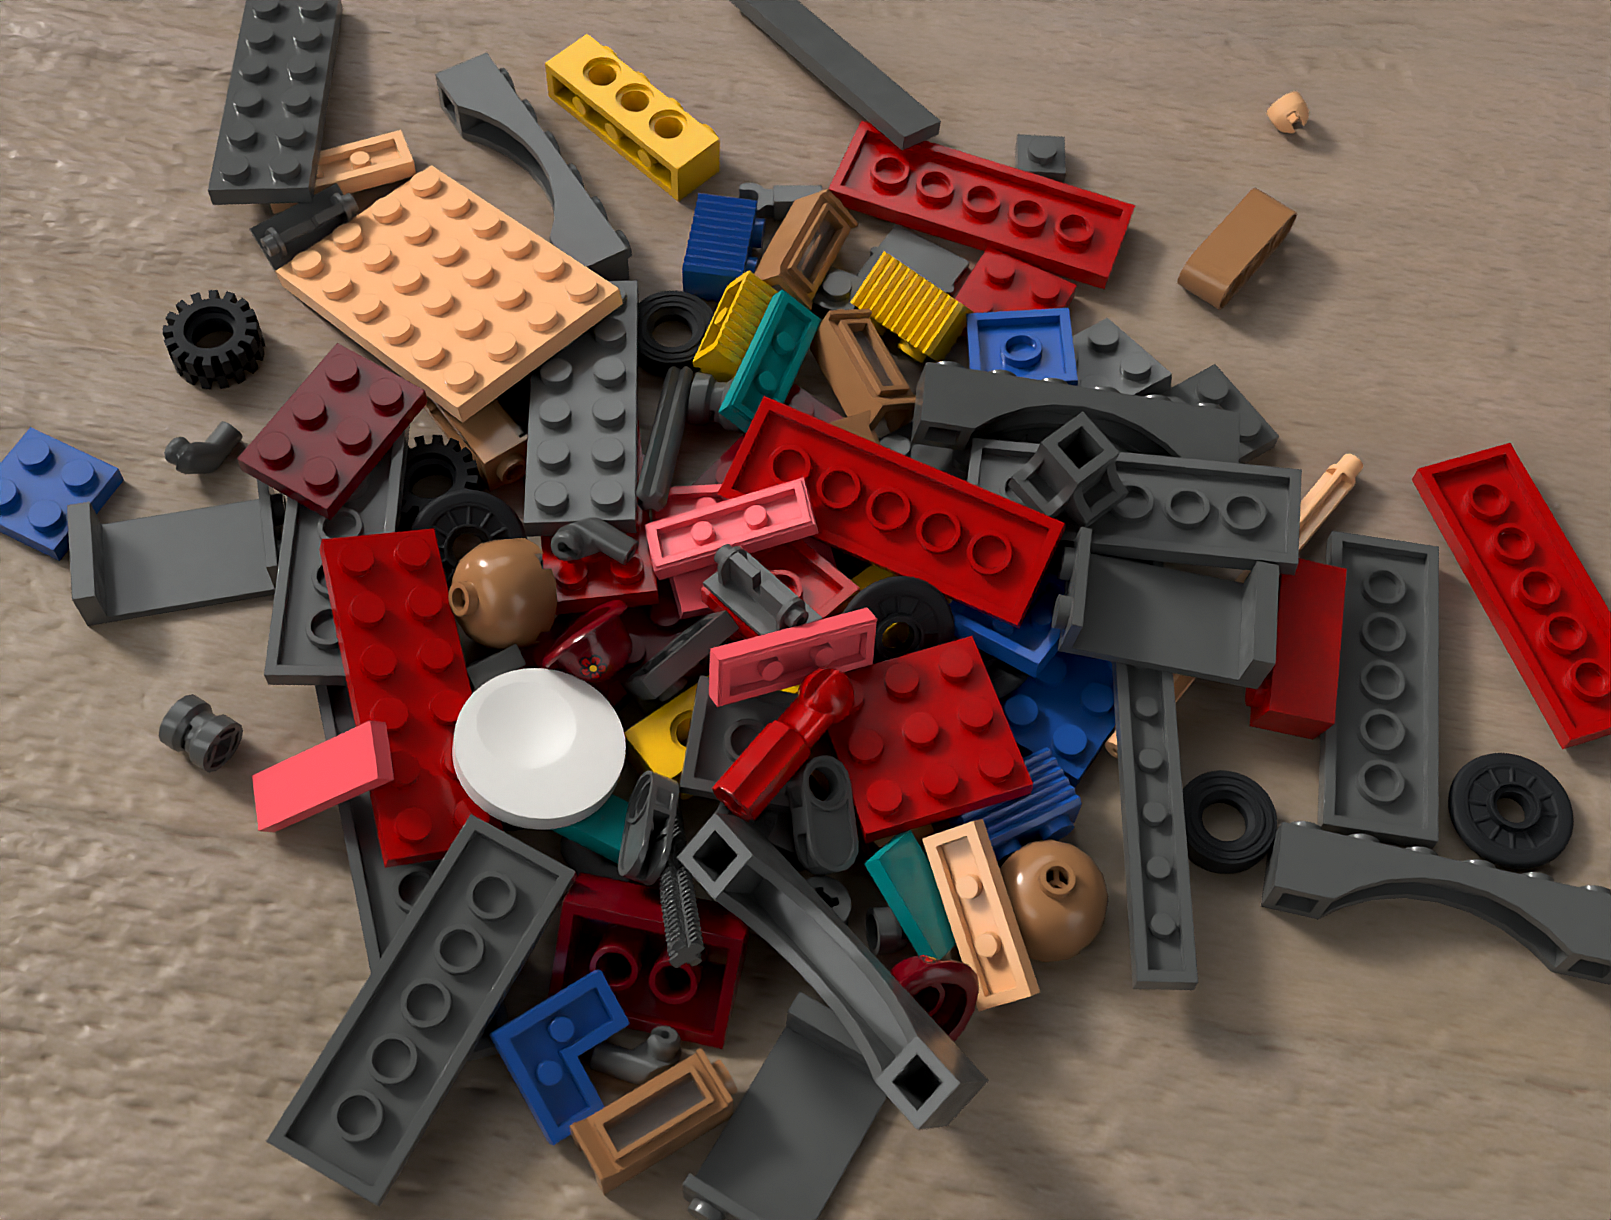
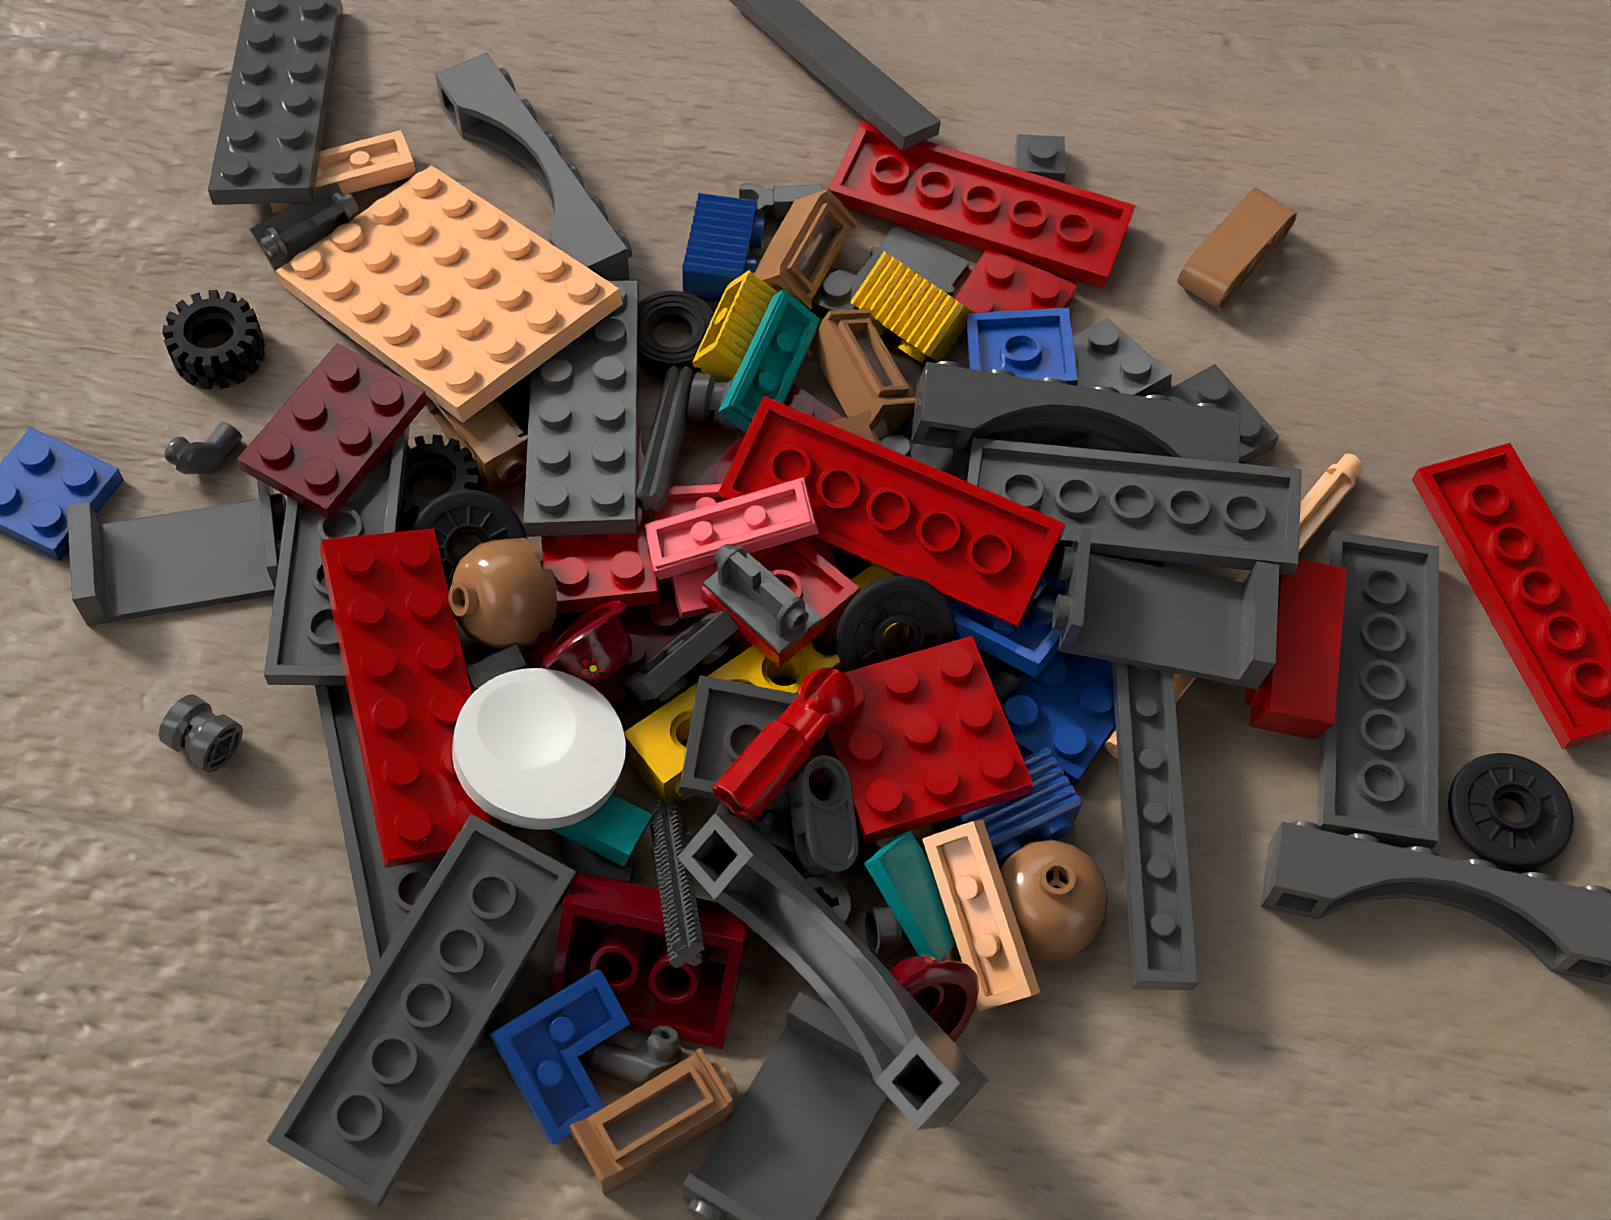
(323, 776): coral tile -> none
(591, 537): dark grey arm -> none
(633, 117): yellow brick -> none
(648, 828): dark grey piece -> none
(788, 655): coral tile -> none
(1072, 474): dark grey brick -> none
(1249, 800): black tyre -> none
(1288, 111): light nougat hinge -> none

